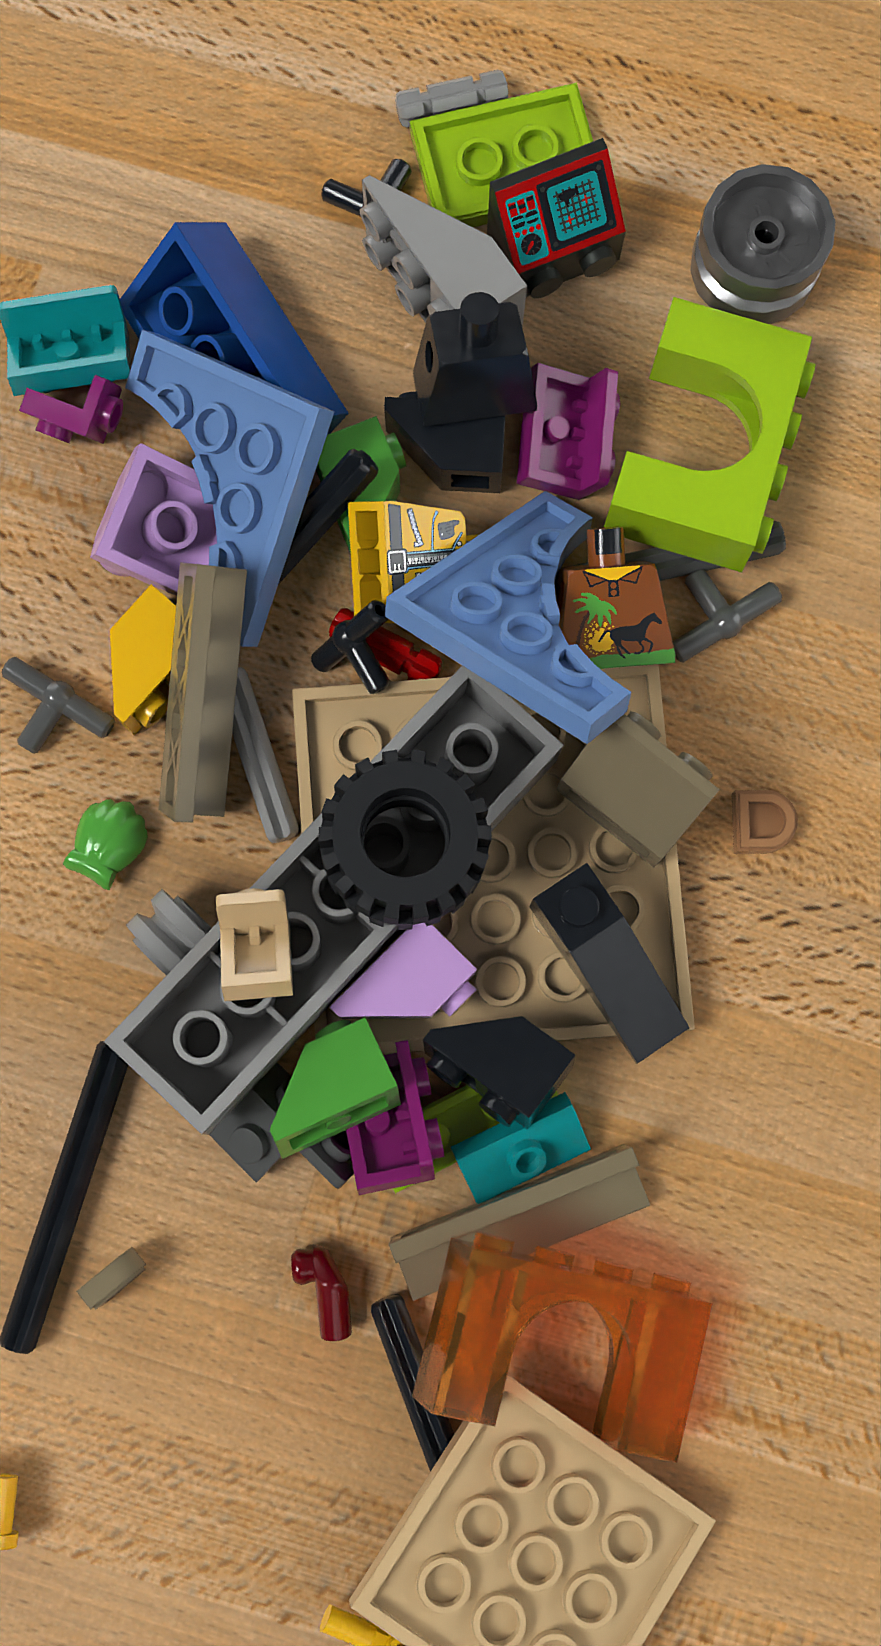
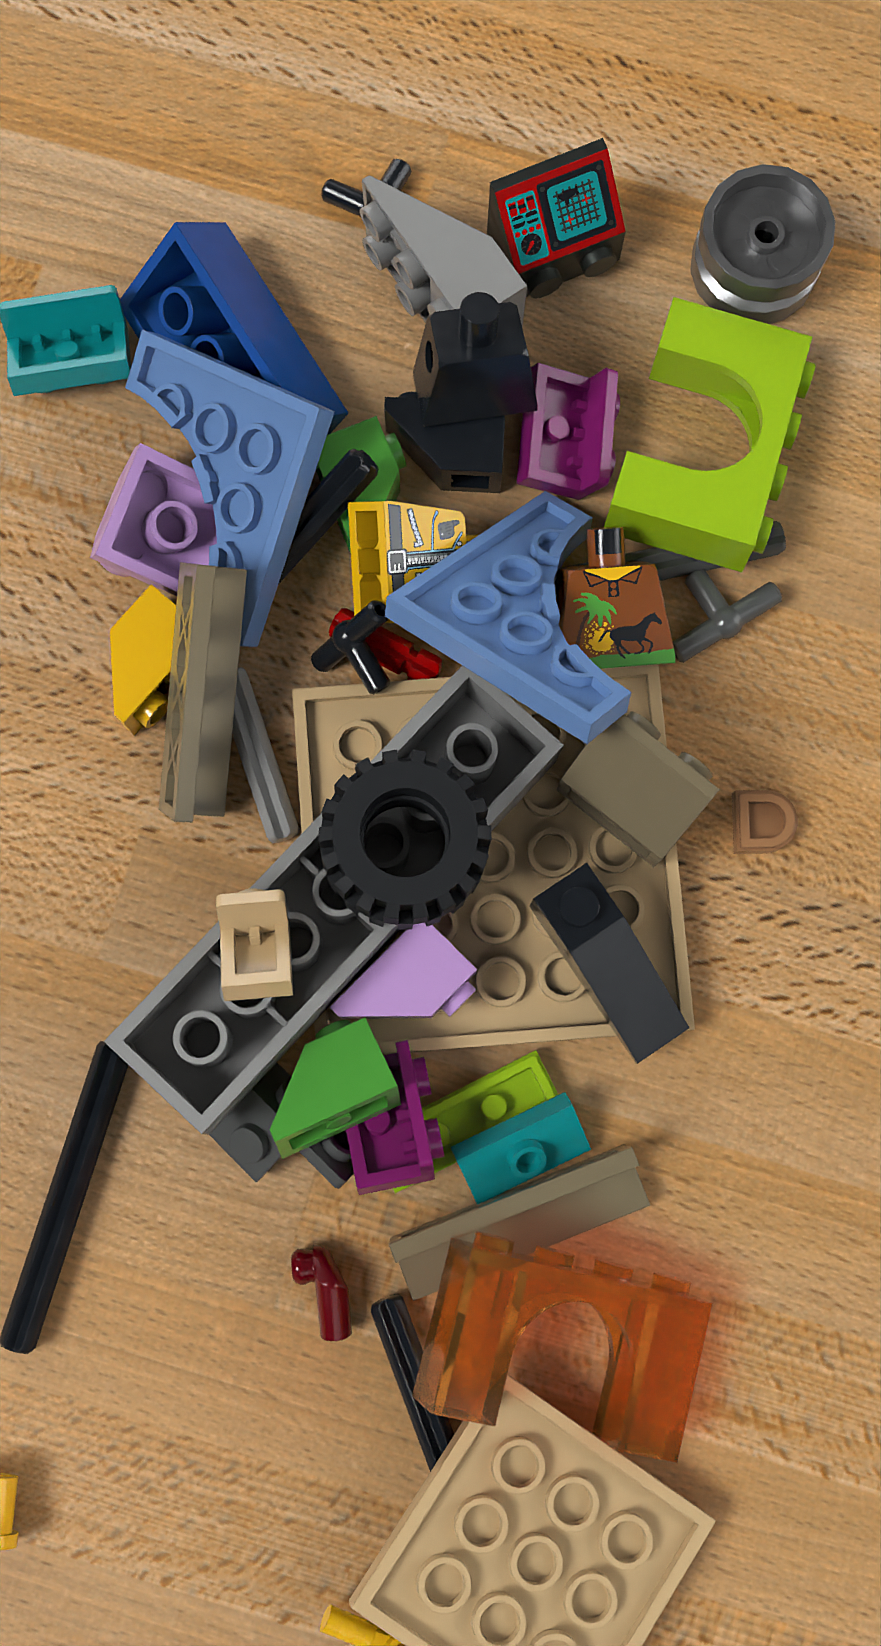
(55, 699): dark grey piece -> none
(60, 420): magenta bracket -> none
(107, 841): bright green animal -> none
(112, 1279): dark tan tile -> none
(169, 932): light grey wheel -> none
(450, 96): light grey axle -> none
(484, 142): lime tile -> none
(504, 1062): black slope -> none

